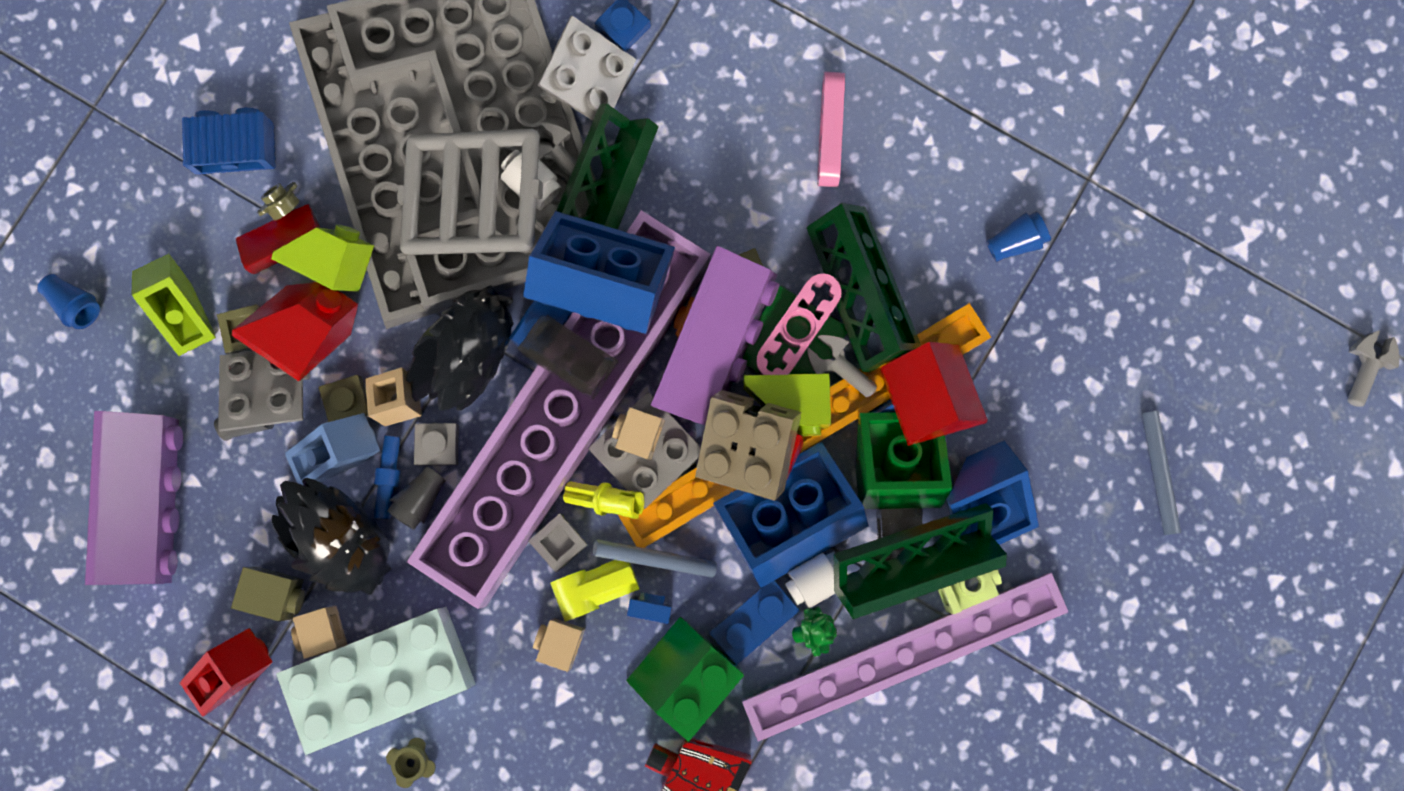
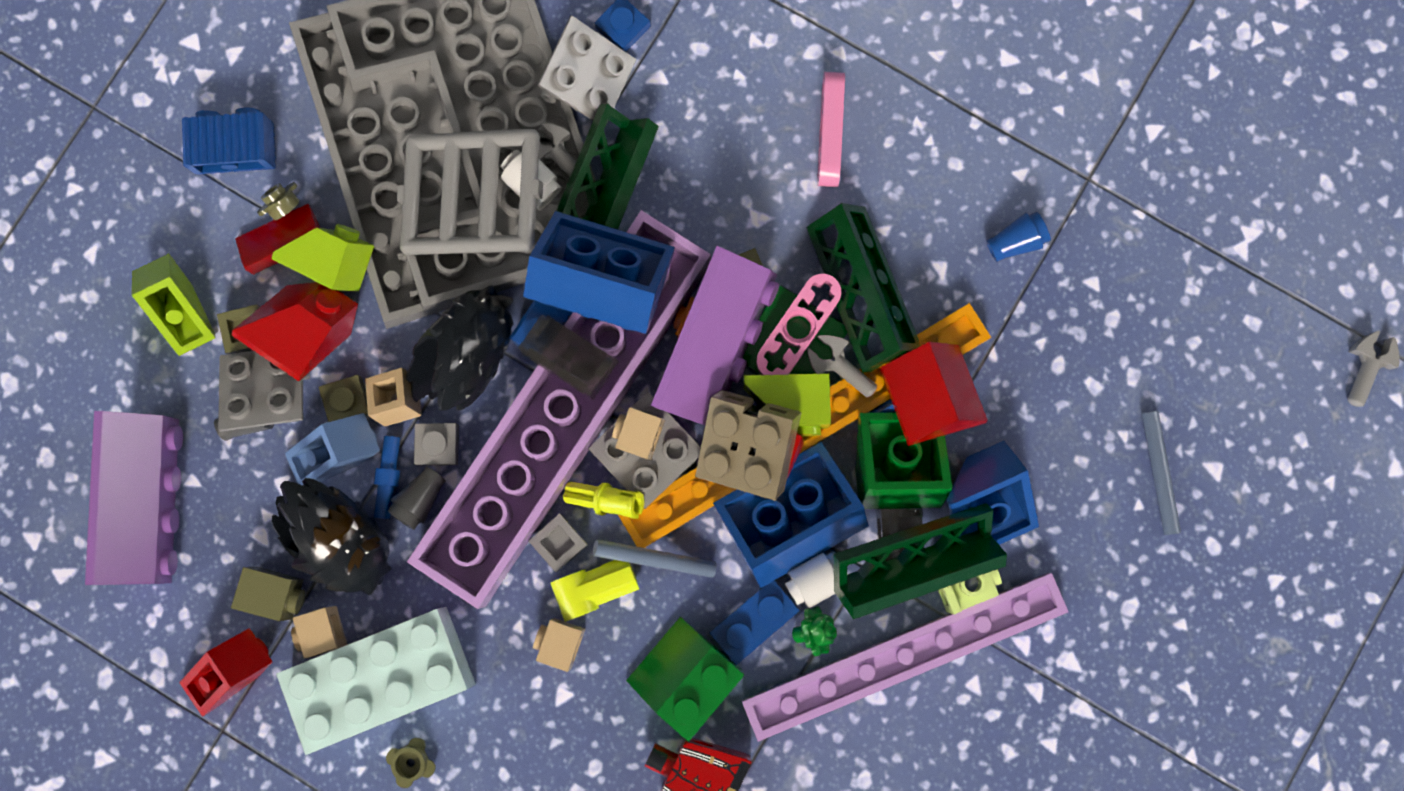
(71, 304): blue cone -> none
(650, 607): blue plate -> none

